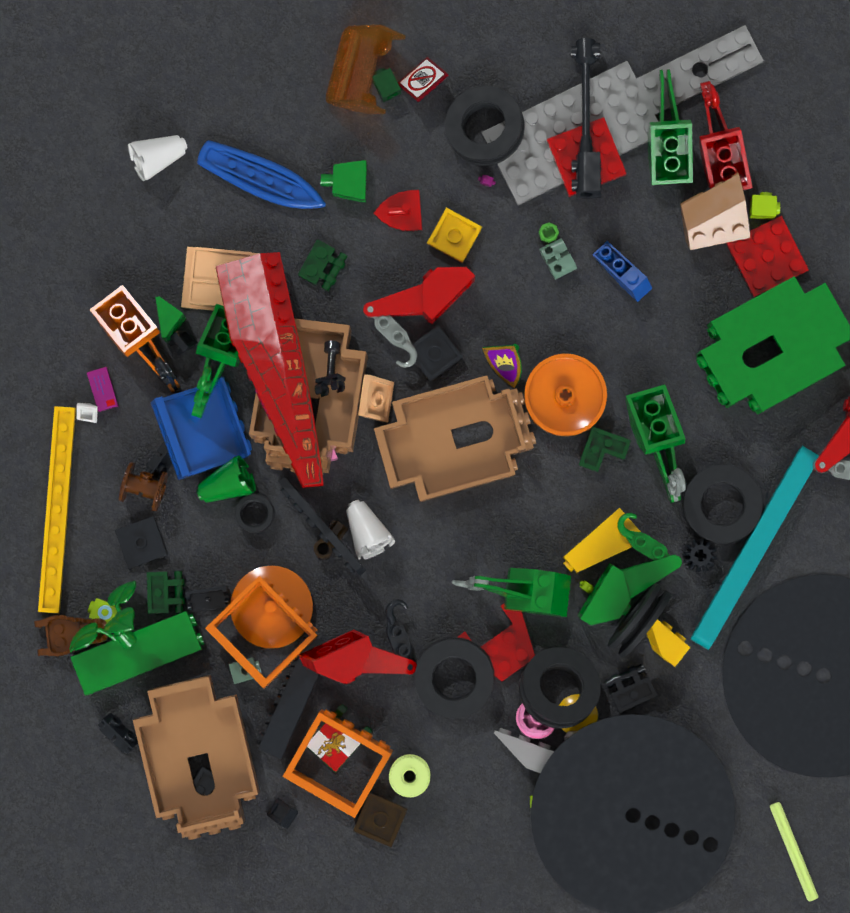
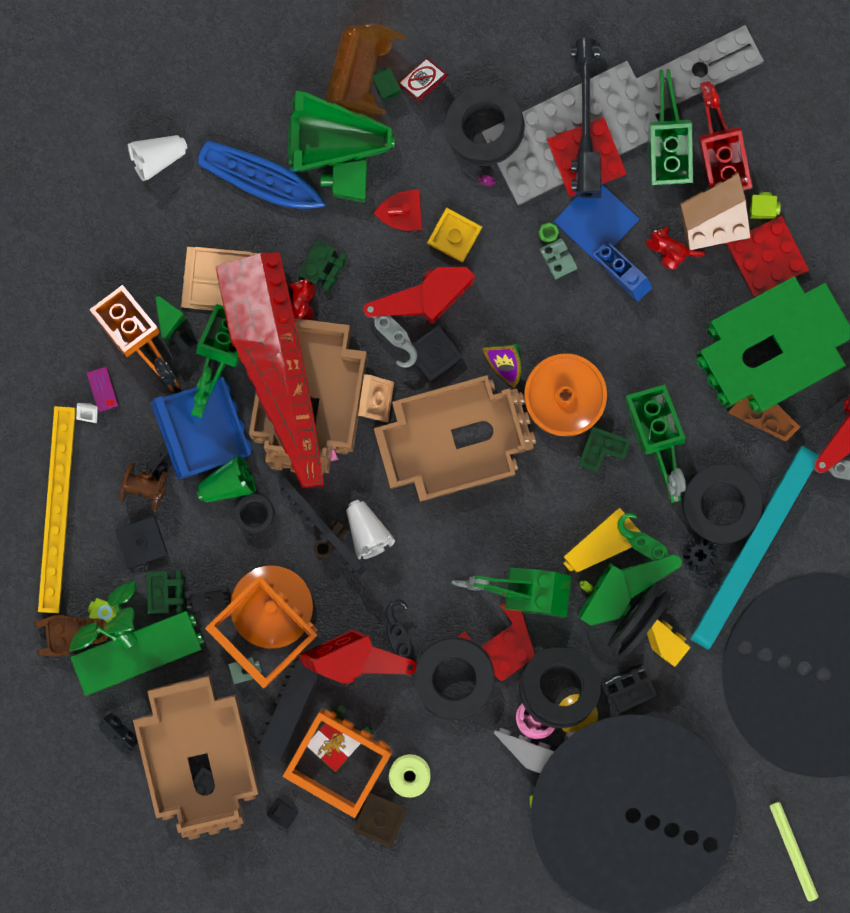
(300, 300): none -> red animal
(331, 134): none -> green cone
(335, 380): black bar -> none
(596, 220): none -> blue piece
(672, 250): none -> red animal
(773, 420): none -> dark orange wing

